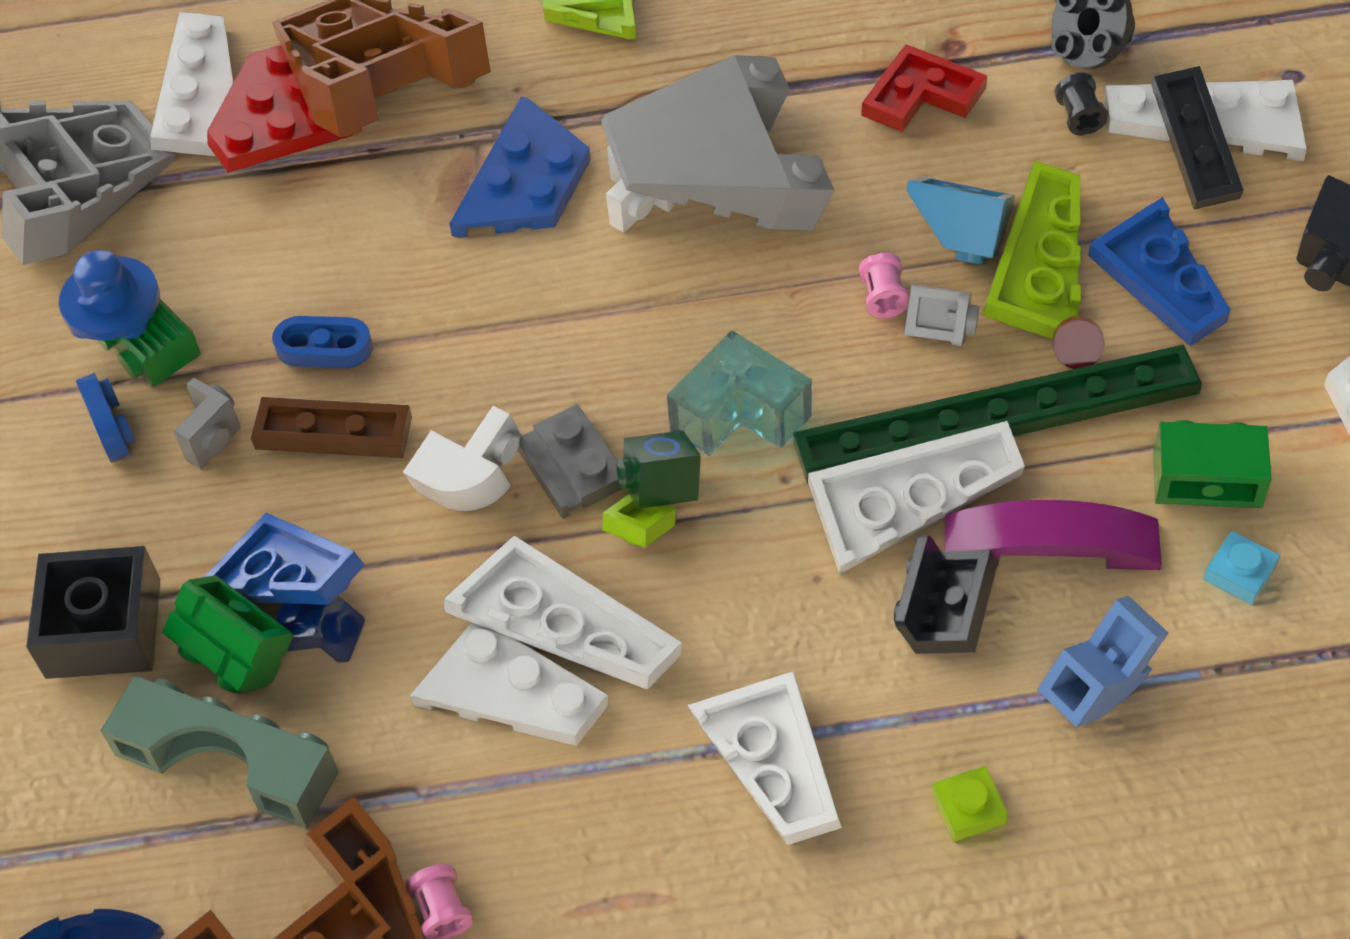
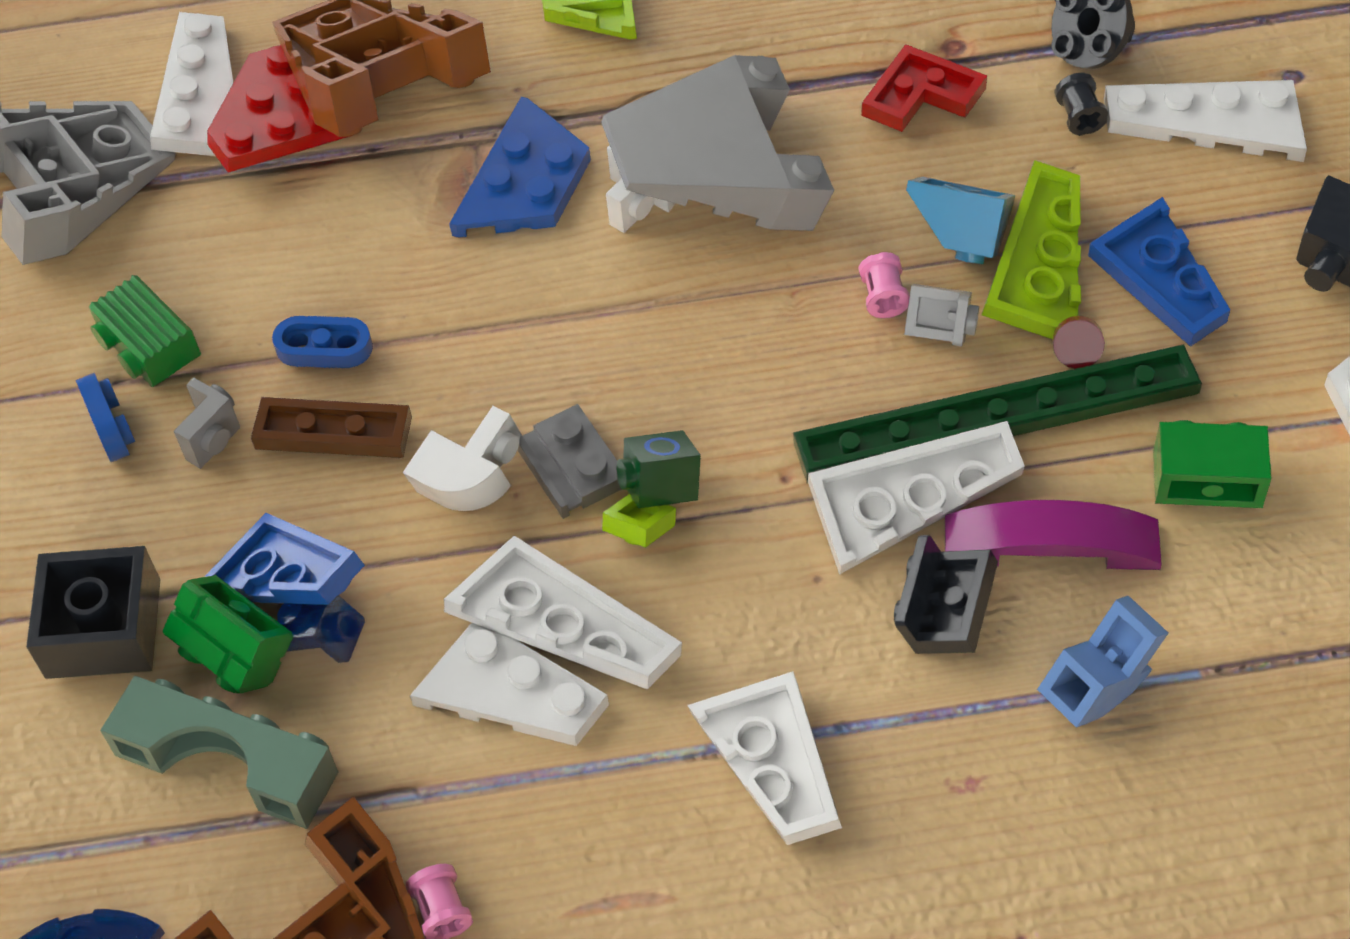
(109, 297): blue plate -> none
(739, 386): clear light blue brick -> none
(969, 803): lime plate -> none
(1197, 137): black plate -> none
(1241, 567): medium azure plate -> none

